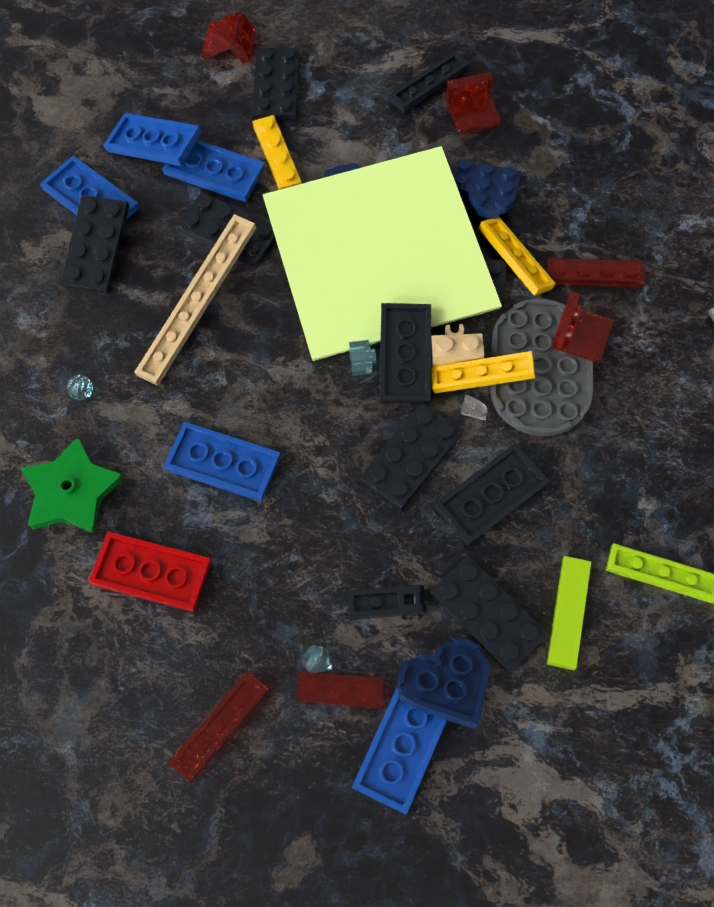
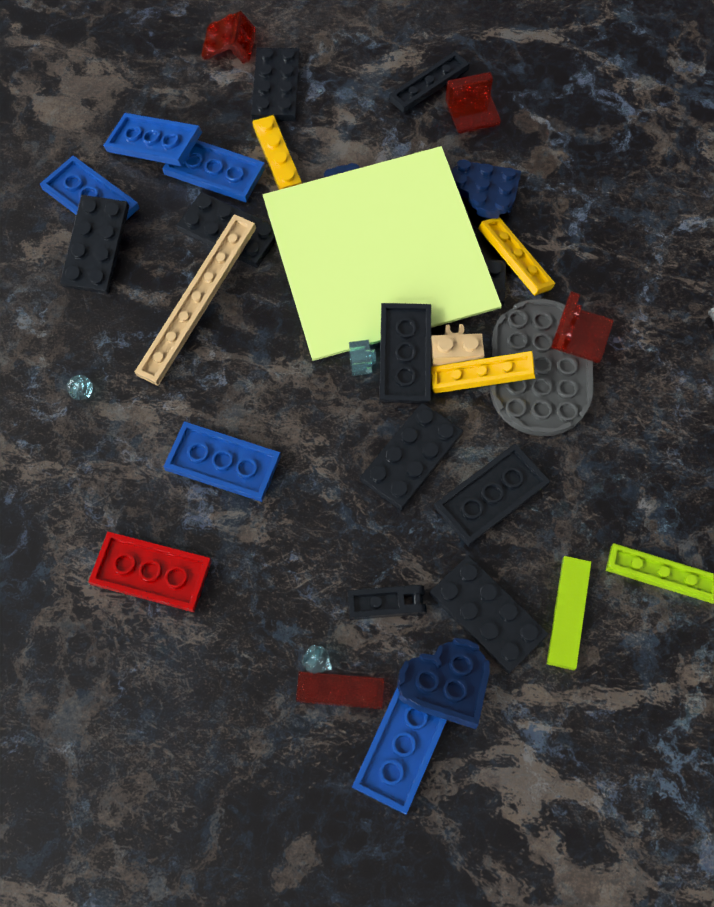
(69, 489): green plate -> none
(218, 726): clear red plate -> none
(474, 408): clear tile -> none
(596, 272): clear red plate -> none

